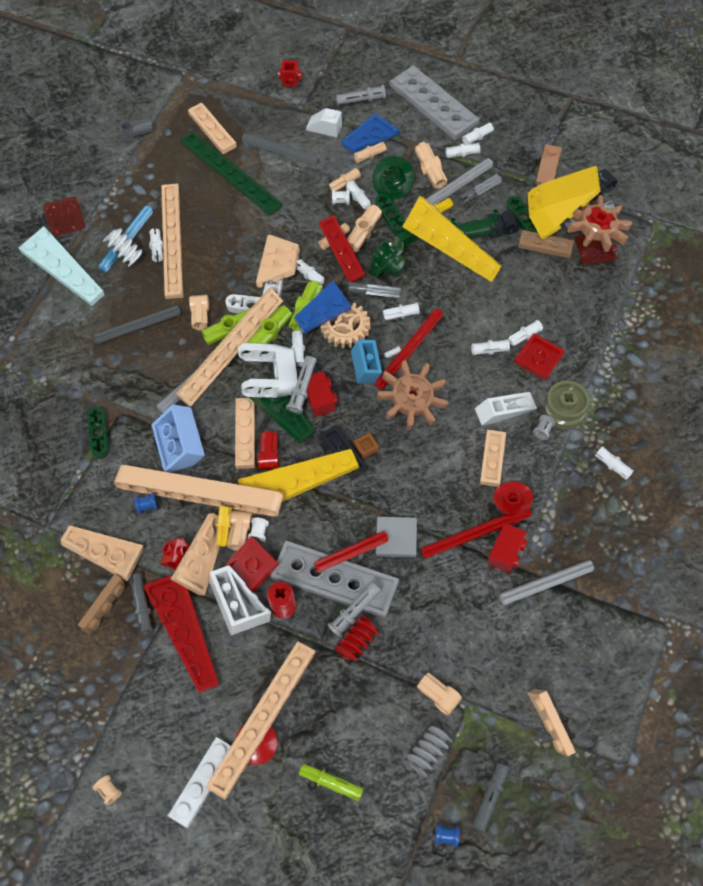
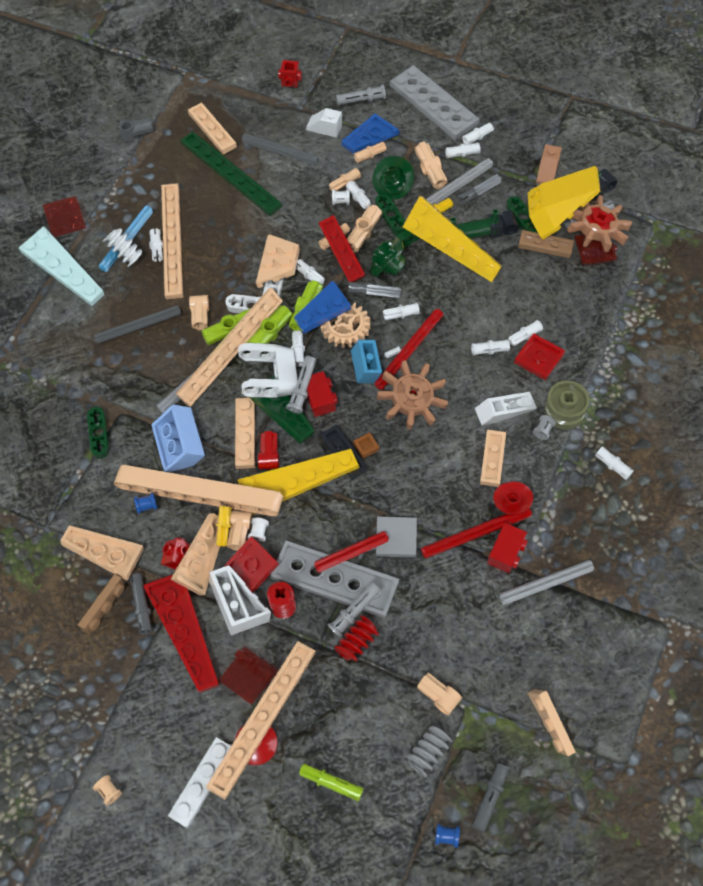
(247, 675): none -> clear red hinge

